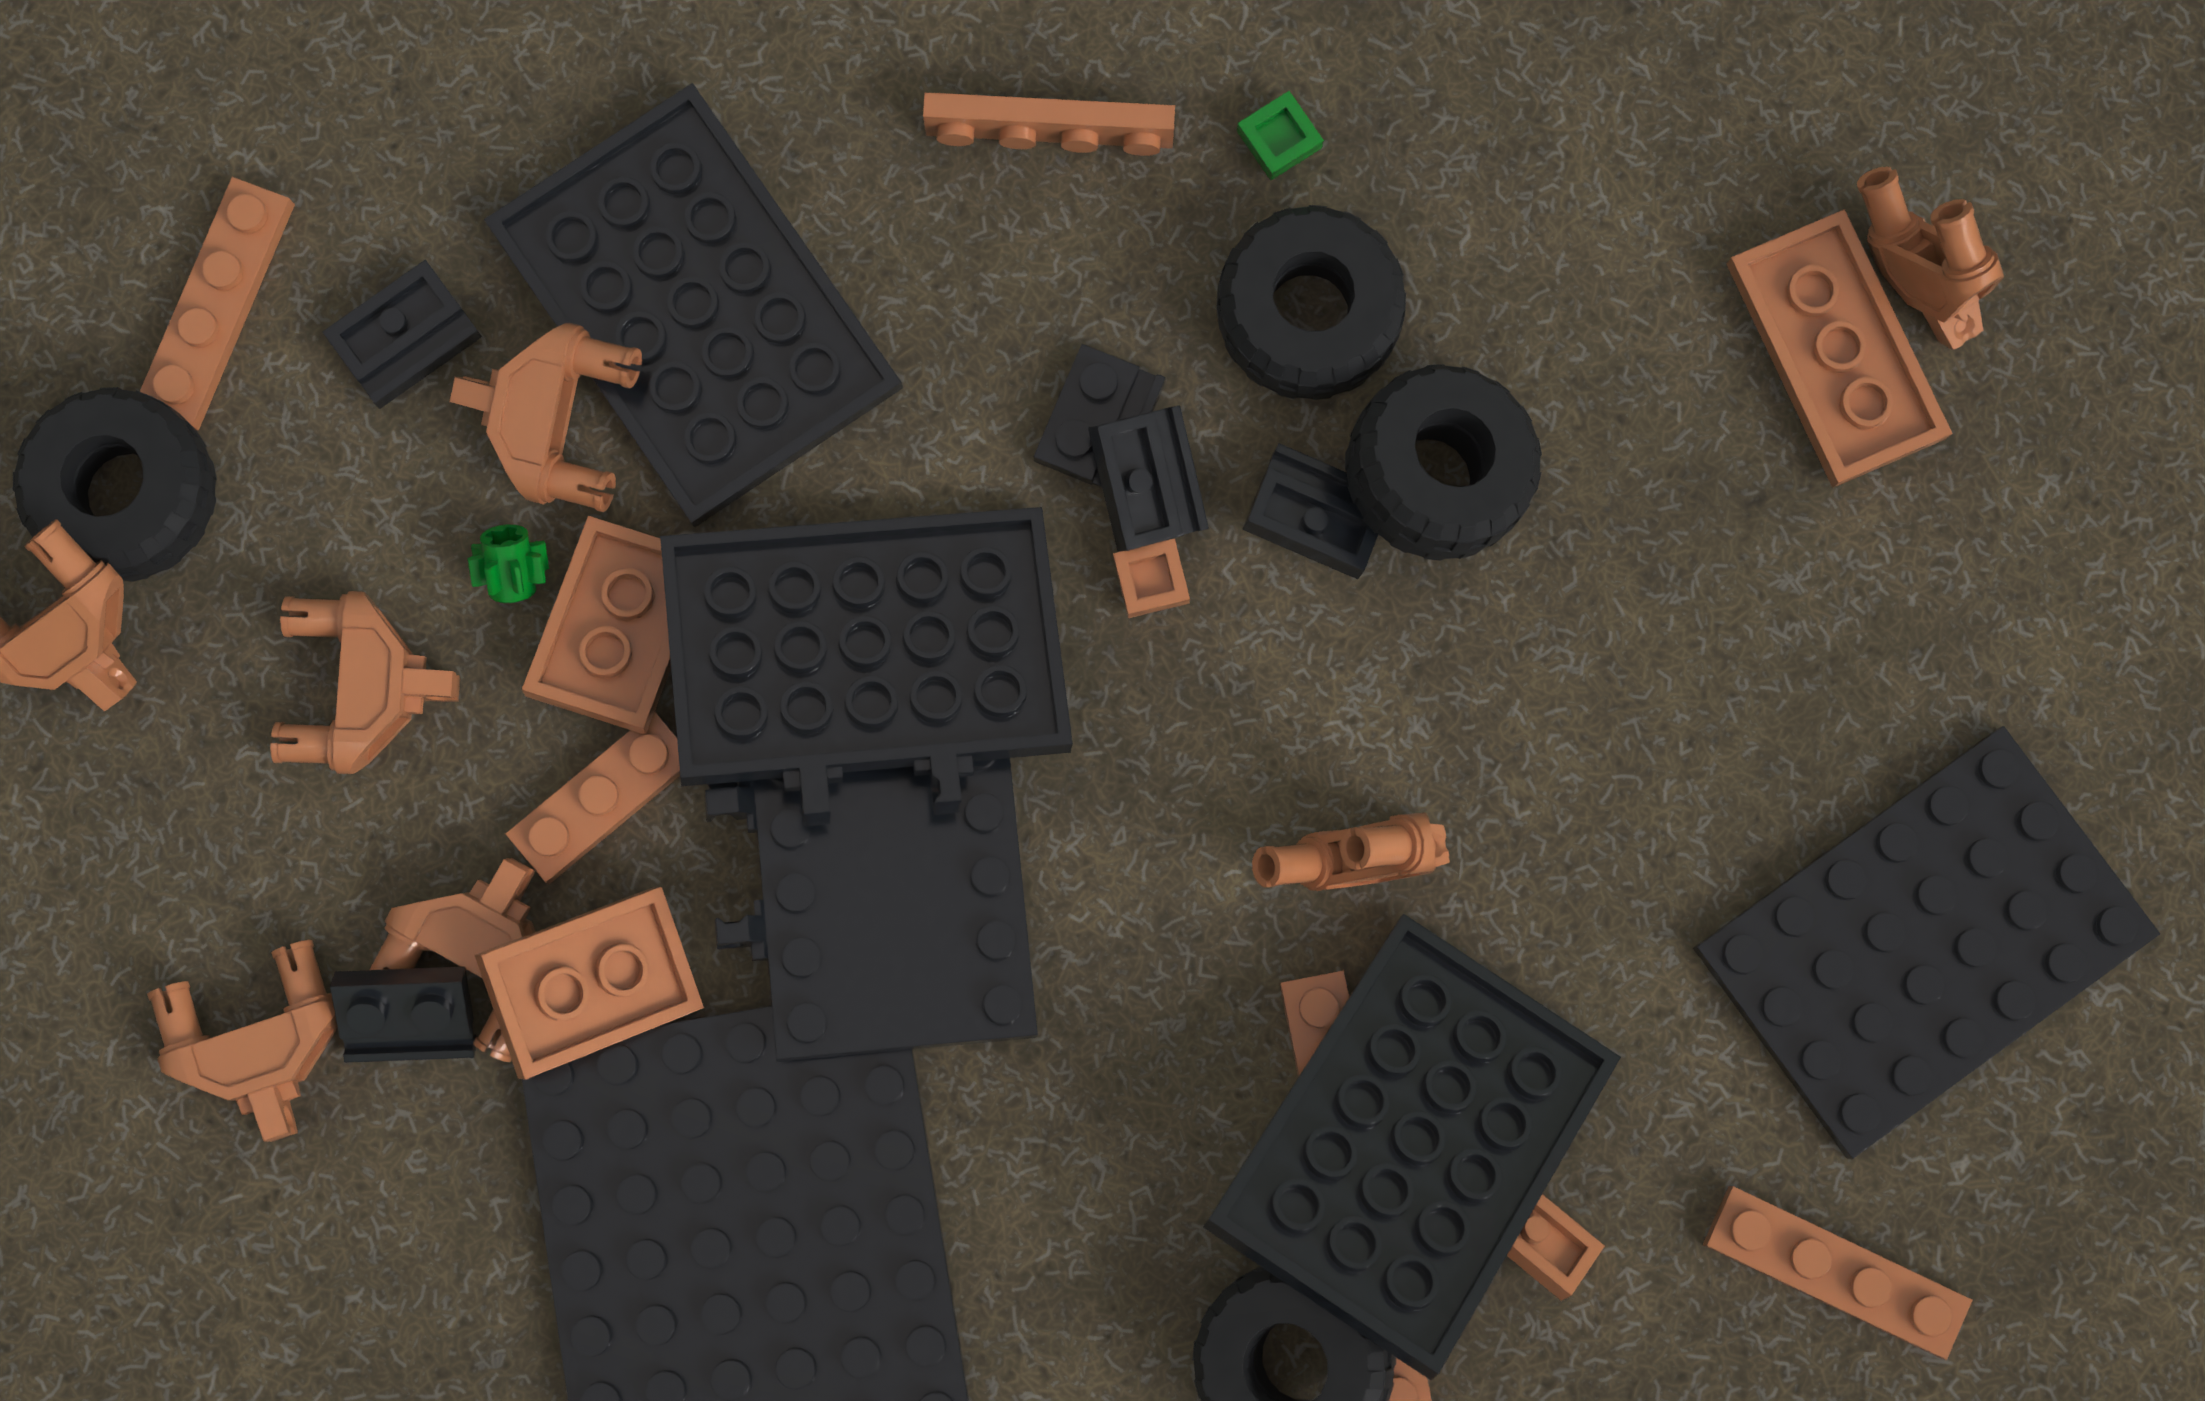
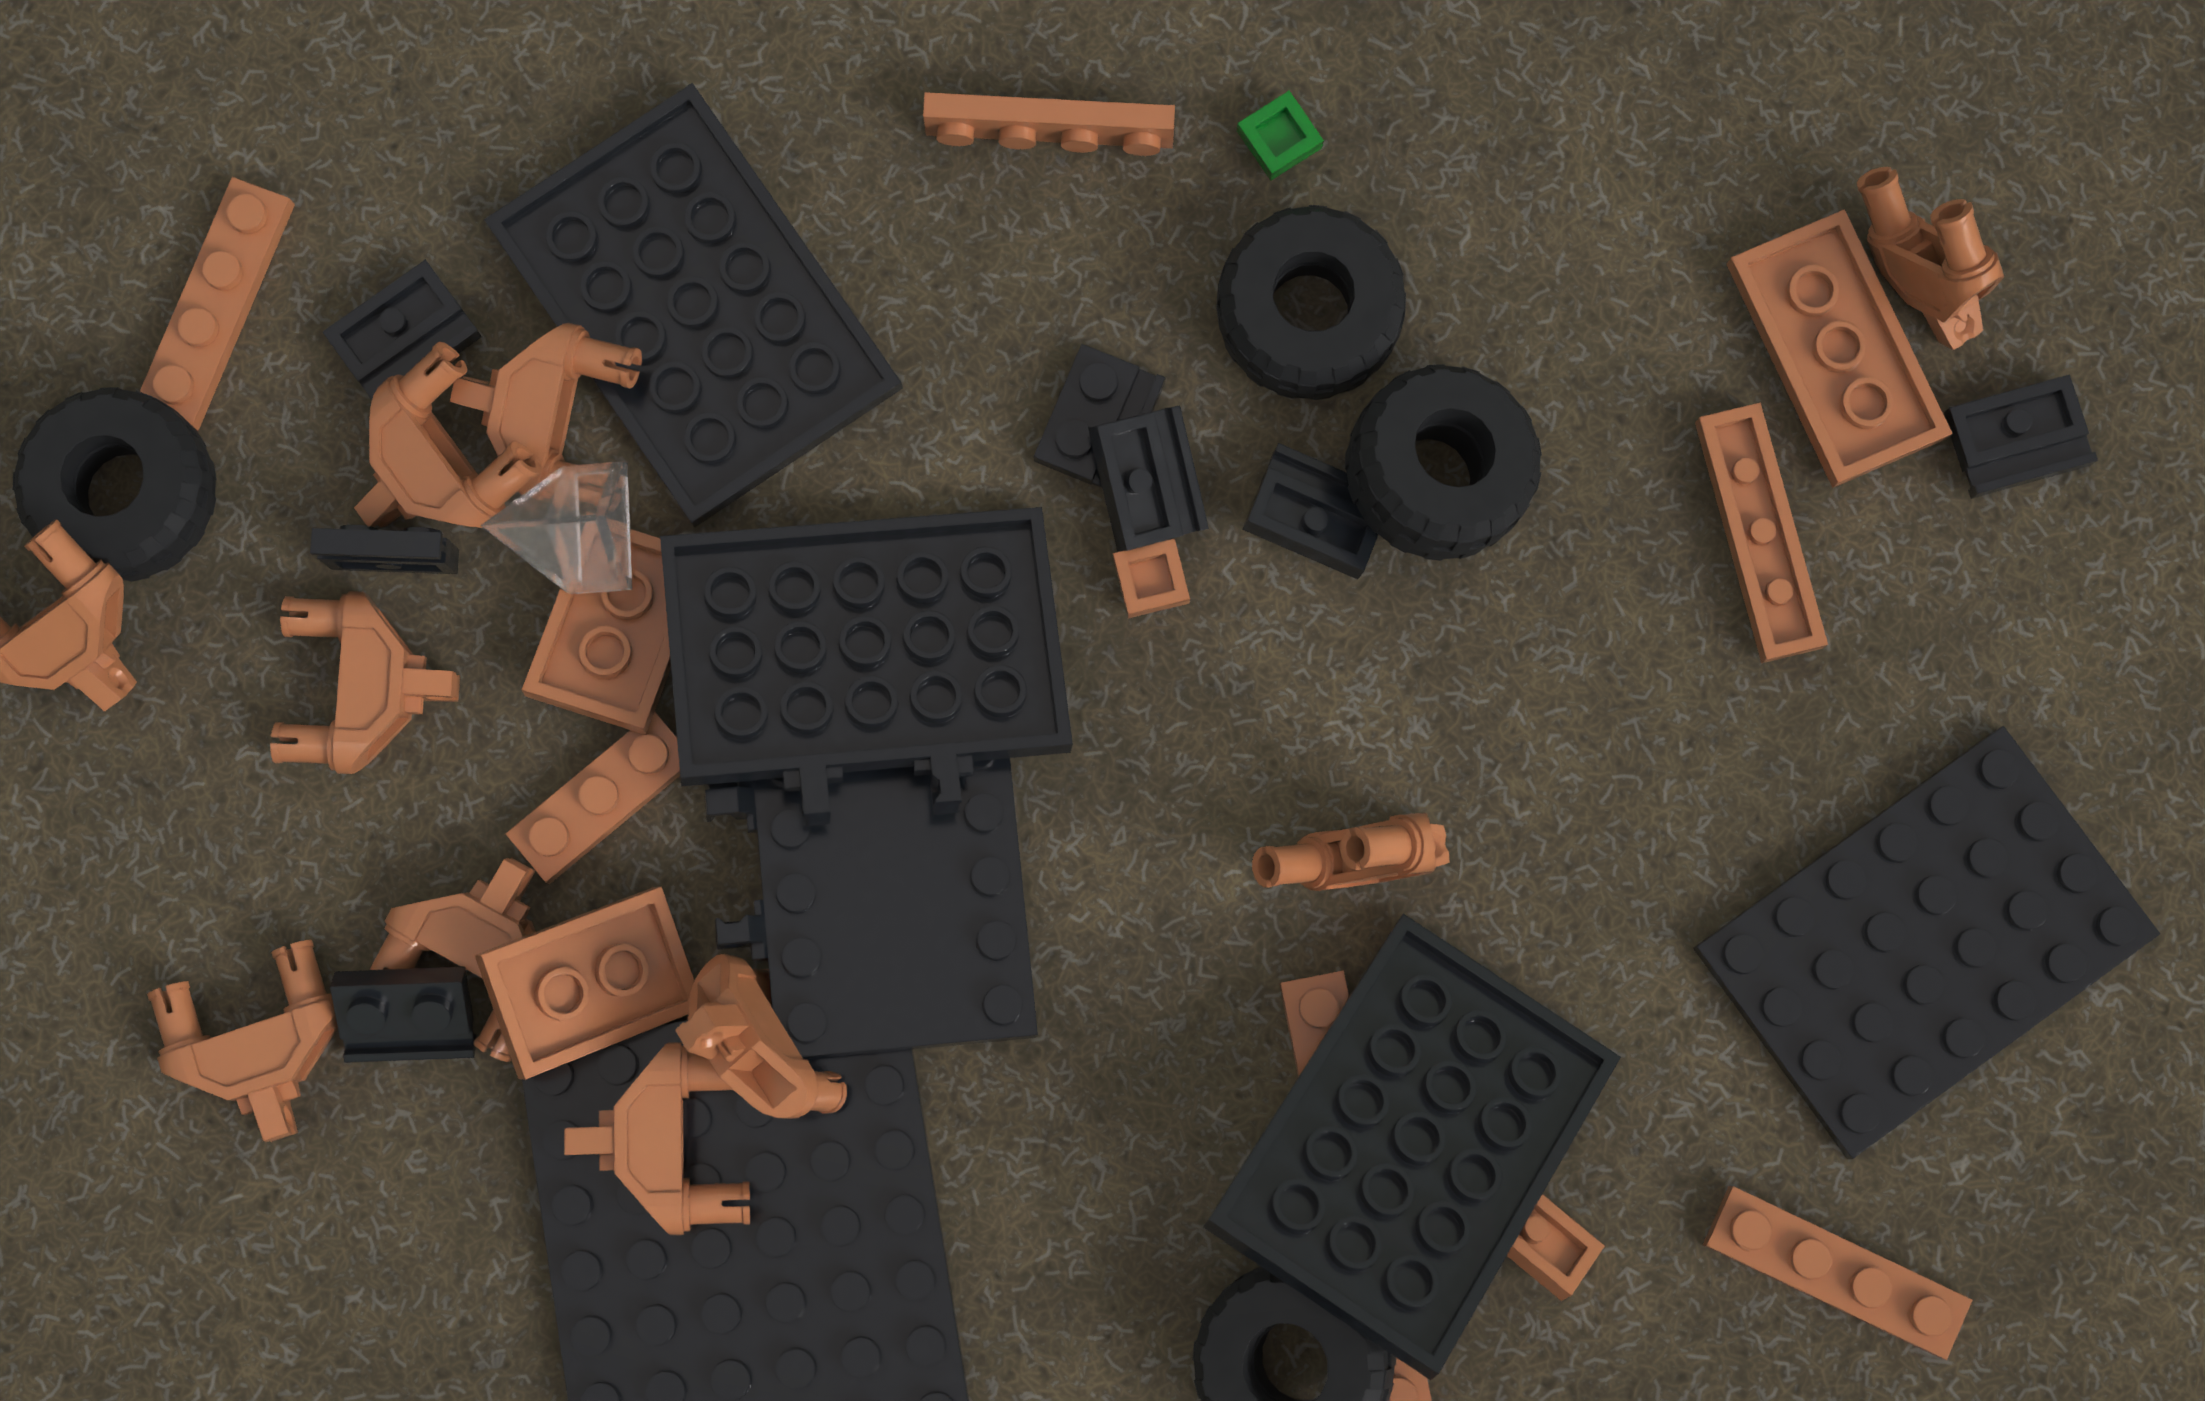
(385, 551): none -> black plate
(419, 462): none -> nougat connector
(508, 563): green gear -> none
(573, 528): none -> clear slope
(646, 1144): none -> nougat connector
(749, 1046): none -> nougat connector
(1761, 533): none -> nougat plate
(2020, 436): none -> black plate

